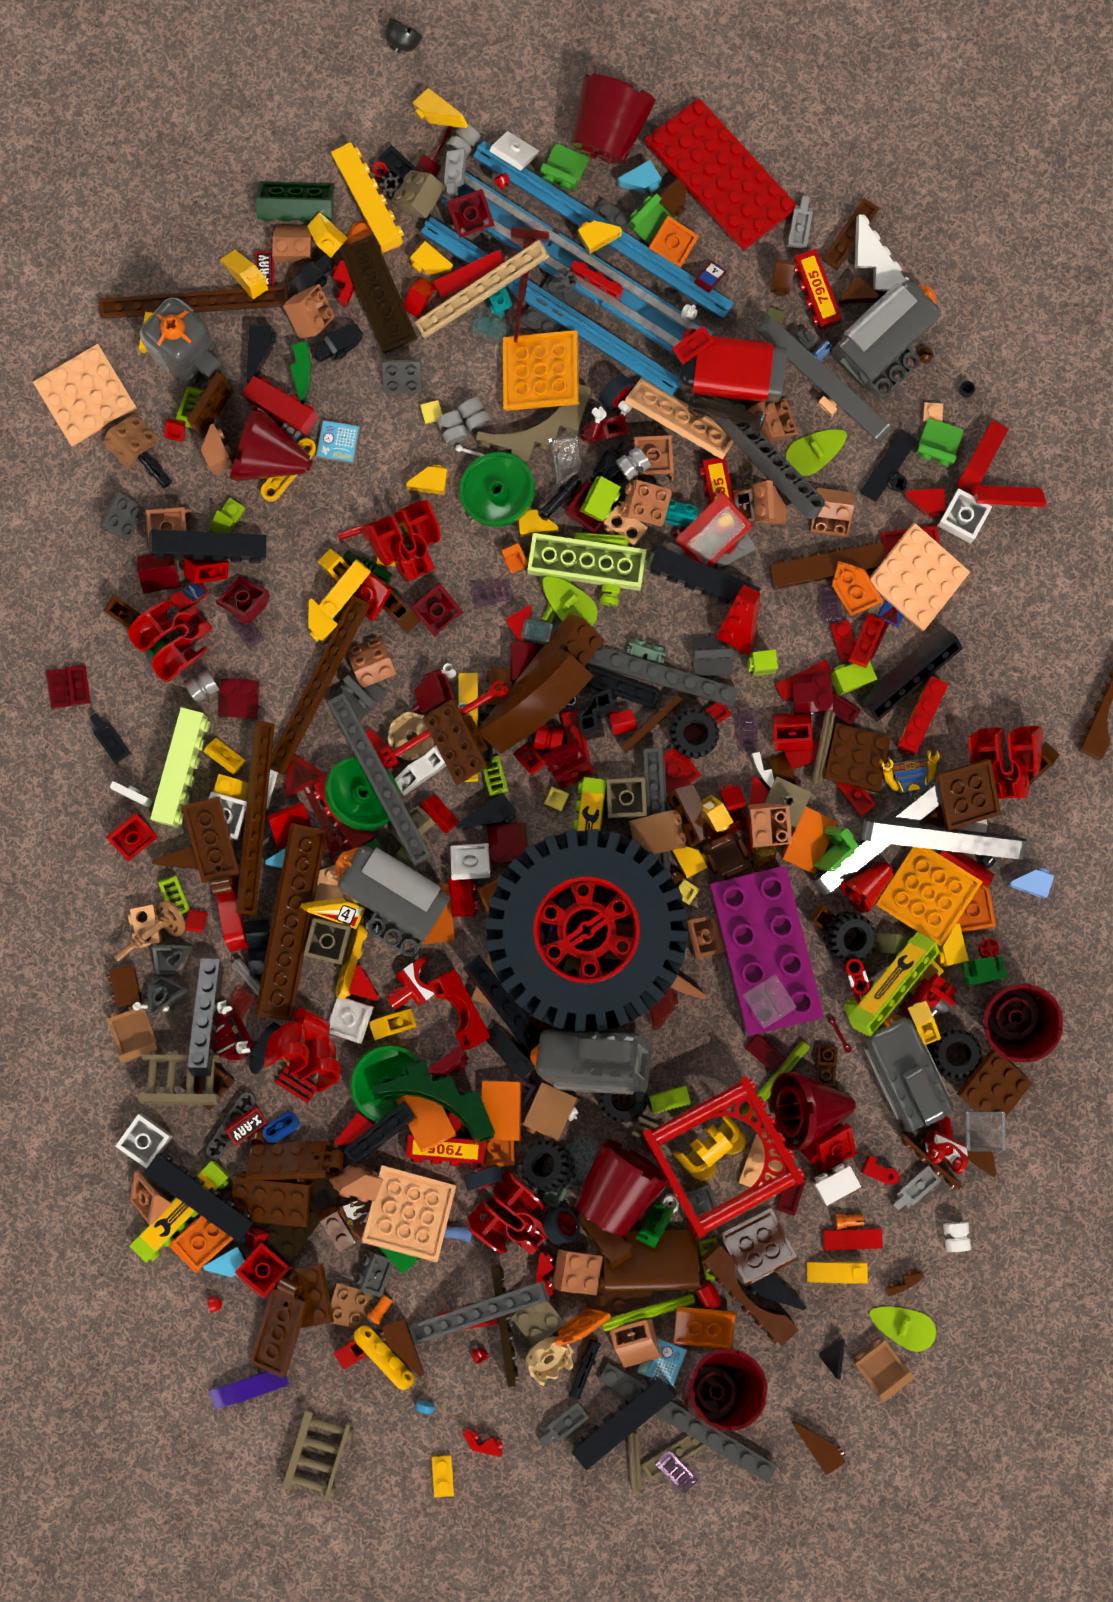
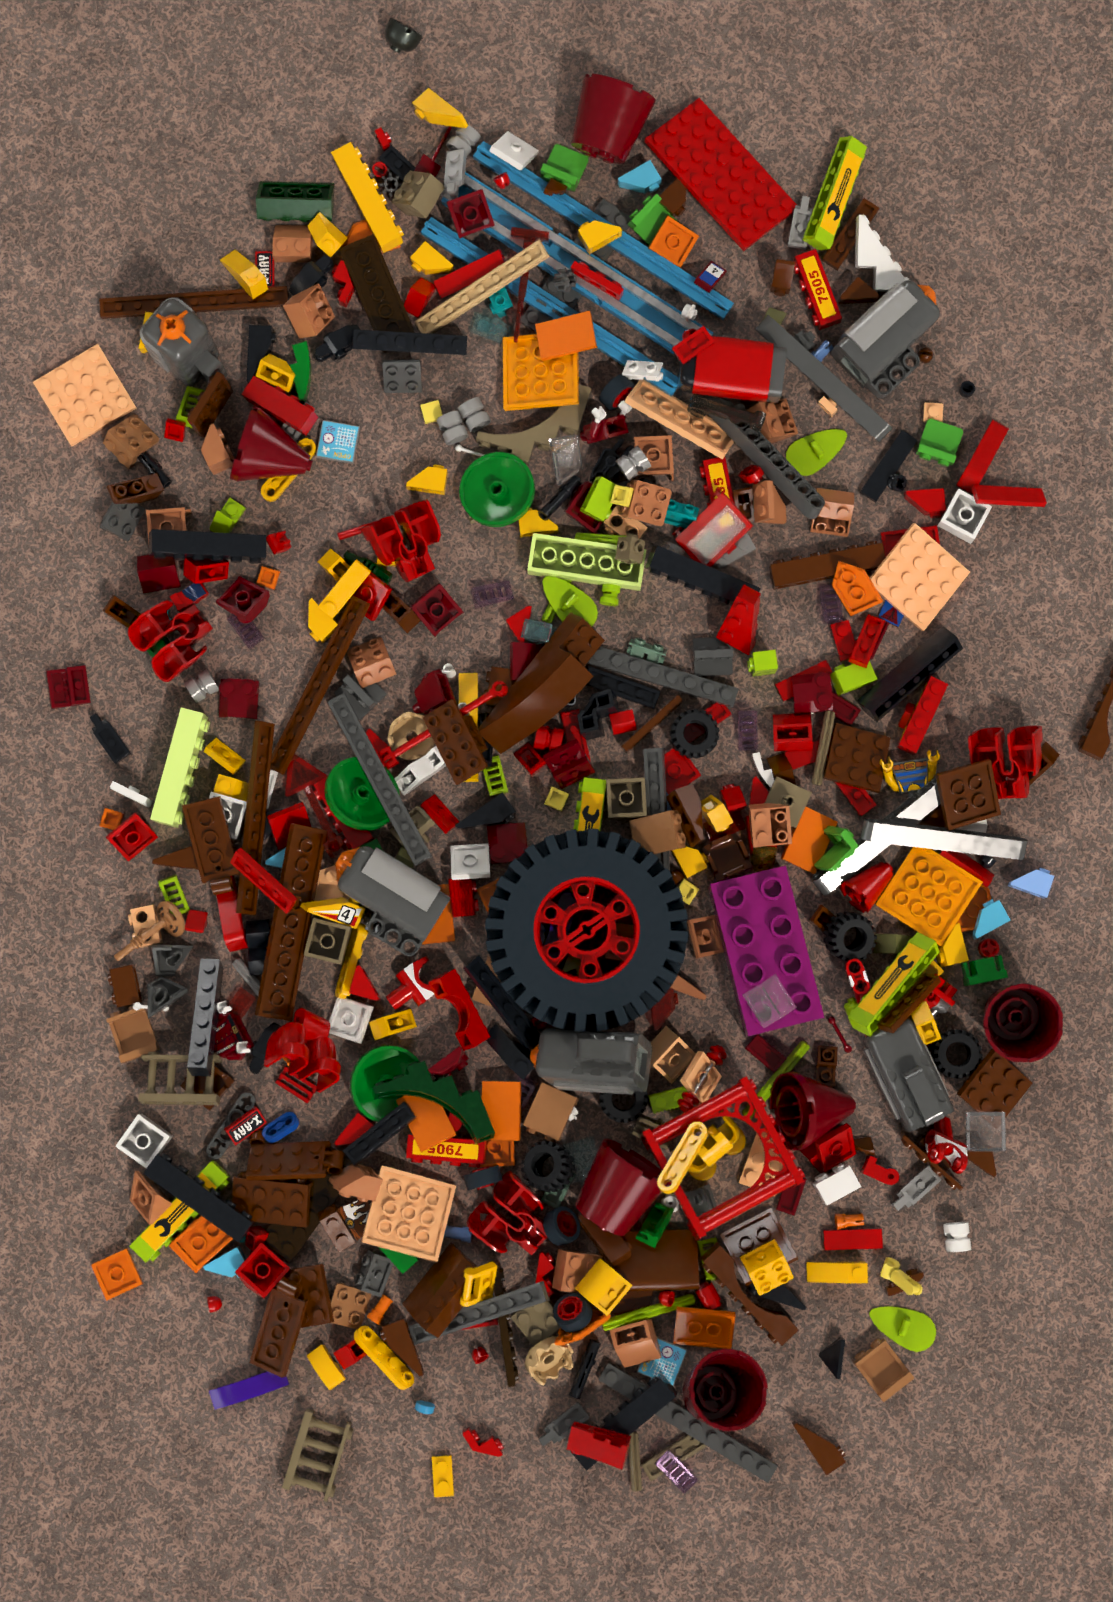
(111, 819): none -> orange tile
(117, 1274): none -> orange plate
(136, 490): none -> reddish brown slope
(263, 880): none -> red plate
(268, 578): none -> orange tile
(276, 372): none -> yellow slope
(278, 542): none -> red tile
(325, 1367): none -> yellow slope
(383, 138): none -> red plate
(409, 342): none -> black brick
(438, 1294): none -> reddish brown slope
(483, 1286): none -> yellow plate
(514, 558): orange panel -> none
(555, 187): none -> reddish brown tile
(566, 335): none -> orange tile
(572, 1312): none -> black wheel
(599, 1444): none -> red wedge
(603, 1287): none -> yellow brick
(622, 495): none -> light yellow tile
(630, 549): none -> dark tan brick
(642, 369): none -> white hinge
(666, 1298): none -> red hinge
(670, 1054): none -> light nougat slope
(682, 1157): none -> yellow plate
(701, 1077): none -> light nougat plate
(751, 474): none -> red plate
(767, 1267): none -> yellow bracket
(834, 193): none -> brick
(864, 1145): none -> reddish brown tile
(891, 1272): none -> light yellow piece
(906, 715): none -> red tile
(909, 1003): none -> reddish brown tile
(990, 918): none -> medium azure slope

